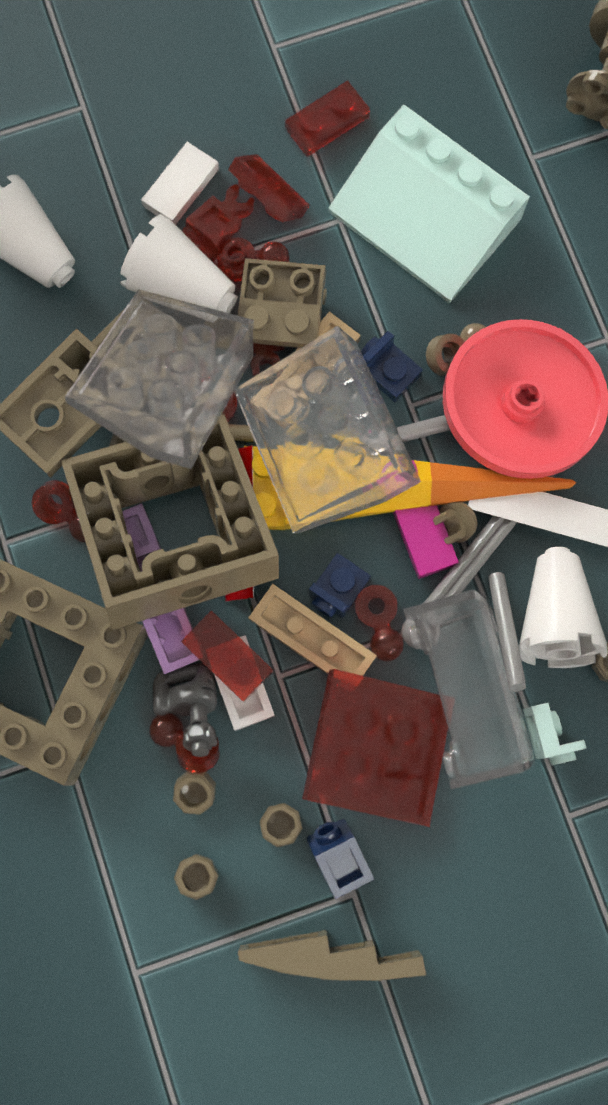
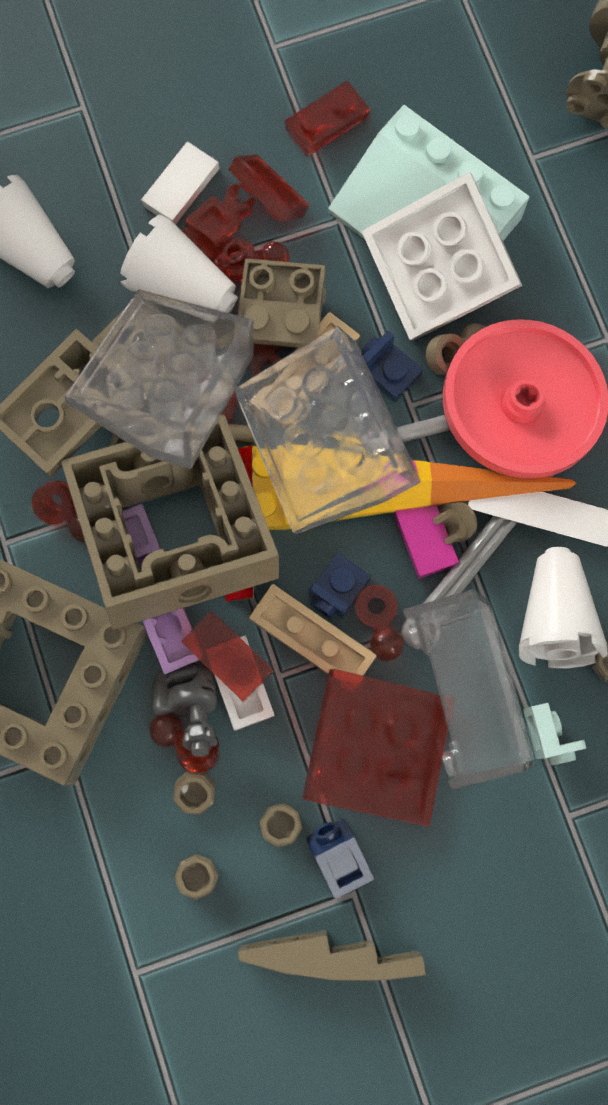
(441, 257): none -> white plate
(507, 632): light grey bar -> none

